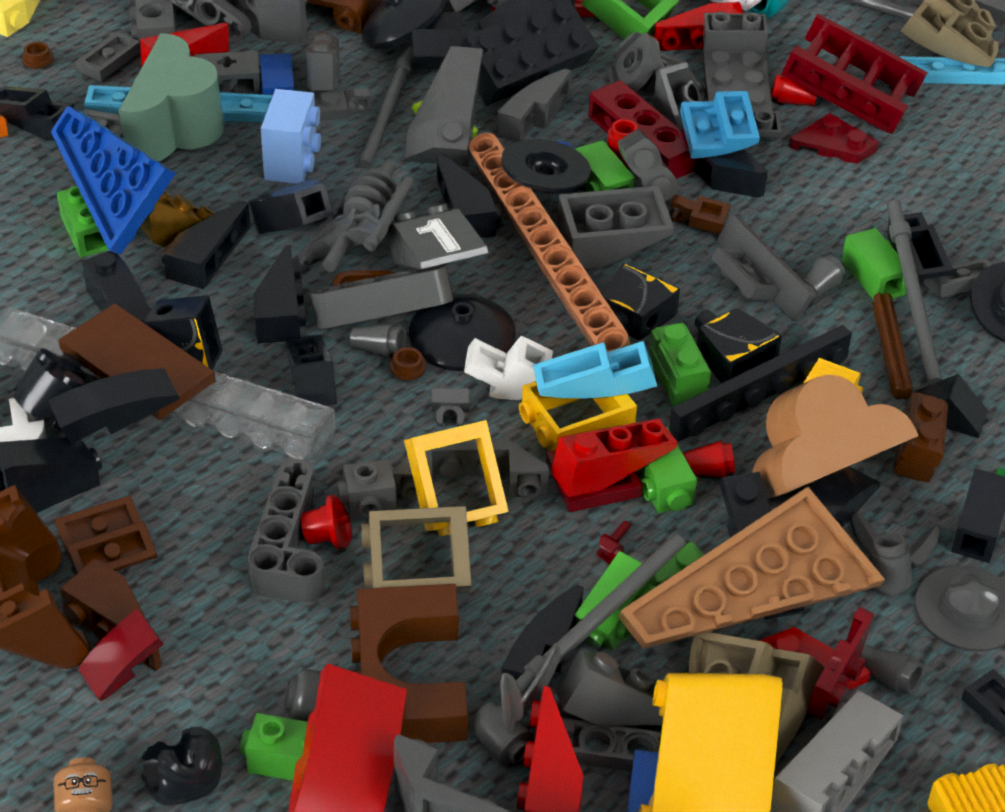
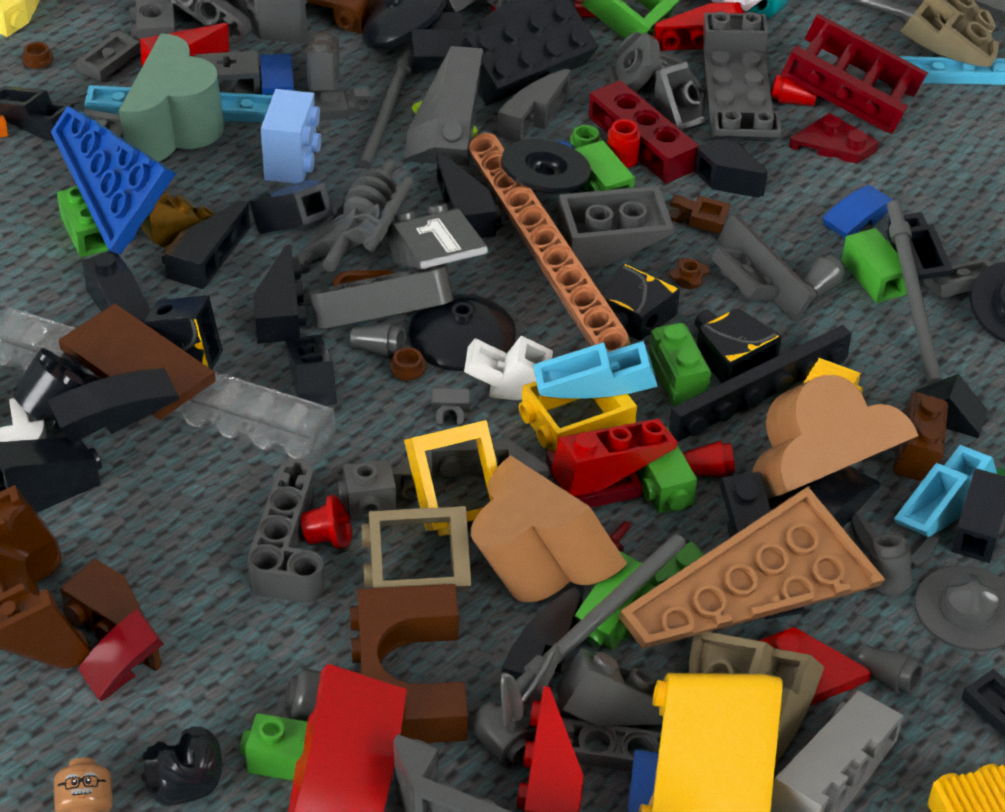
(107, 533): reddish brown slope -> none
(541, 535): none -> medium nougat brick
(584, 135): none -> bright green plate
(646, 163): dark grey brick -> none
(689, 273): none -> reddish brown plate
(719, 125): dark azure slope -> none
(843, 665): dark red wing -> none
(857, 210): none -> blue slope
(892, 346): reddish brown axle -> none
(943, 492): none -> medium azure slope

